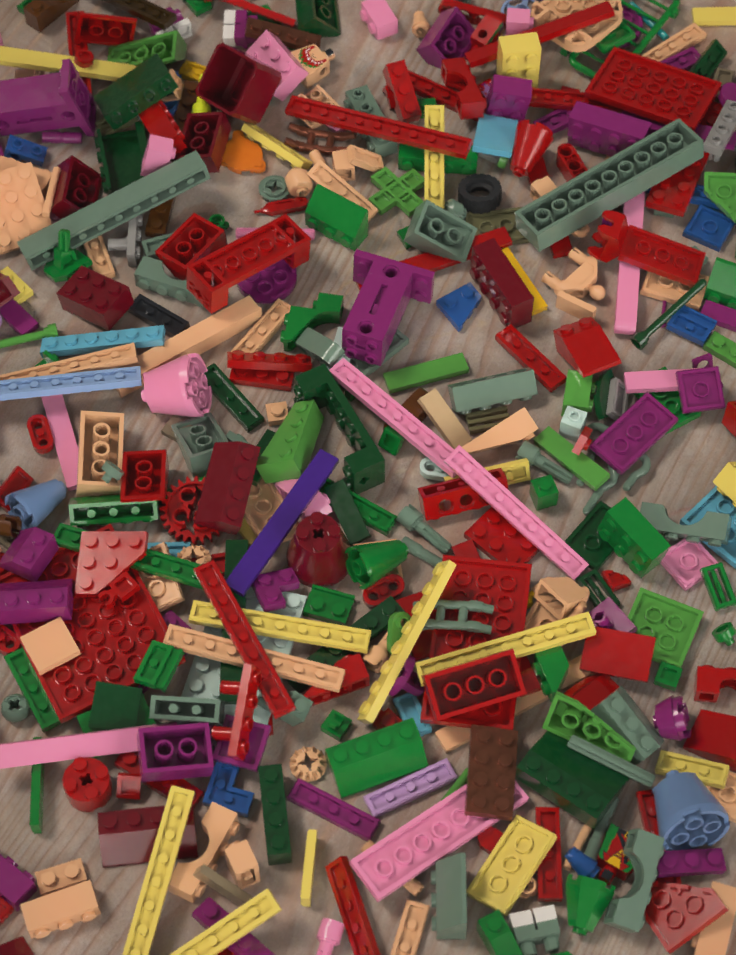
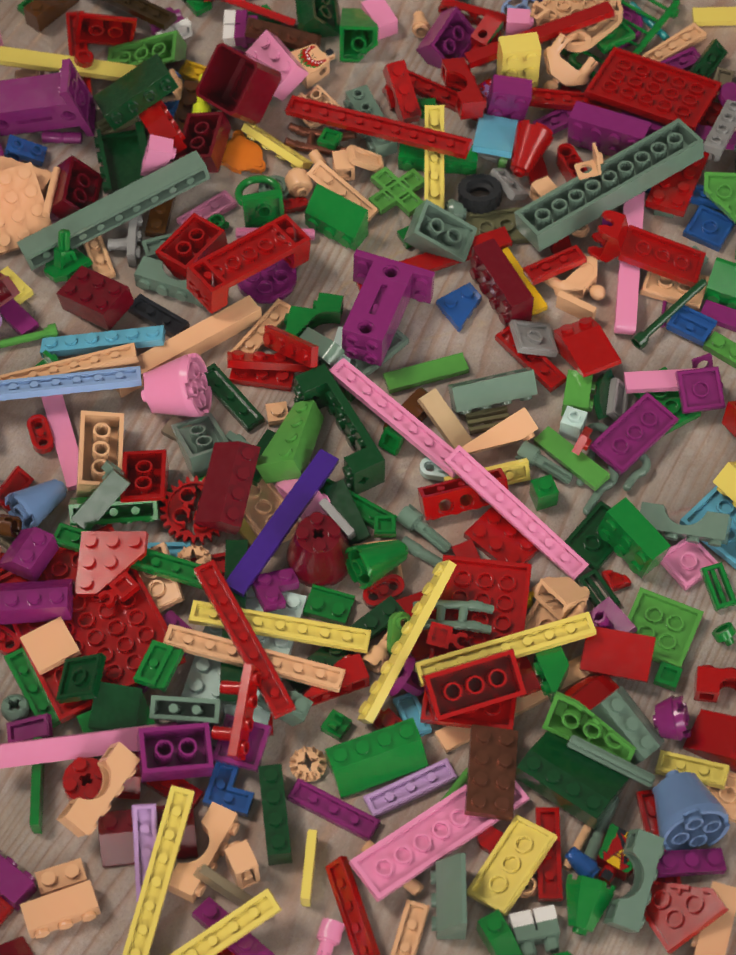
(29, 728): none -> magenta tile
(81, 678): none -> dark green tile
(100, 500): none -> tile
(116, 766): none -> light nougat arch
(144, 837): none -> lavender tile
(218, 204): none -> bright pink tile
(261, 206): none -> green tile
(291, 346): none -> red plate
(330, 138): none -> green tile
(330, 510): none -> light grey tile
(357, 34): none -> green slope
(384, 526): none -> green tile
(441, 635): none -> red plate
(509, 184): none -> light grey plate
(533, 338): none -> light grey tile
(554, 265): none -> red tile
(561, 70): none -> light nougat connector
(595, 164): none -> light nougat bracket

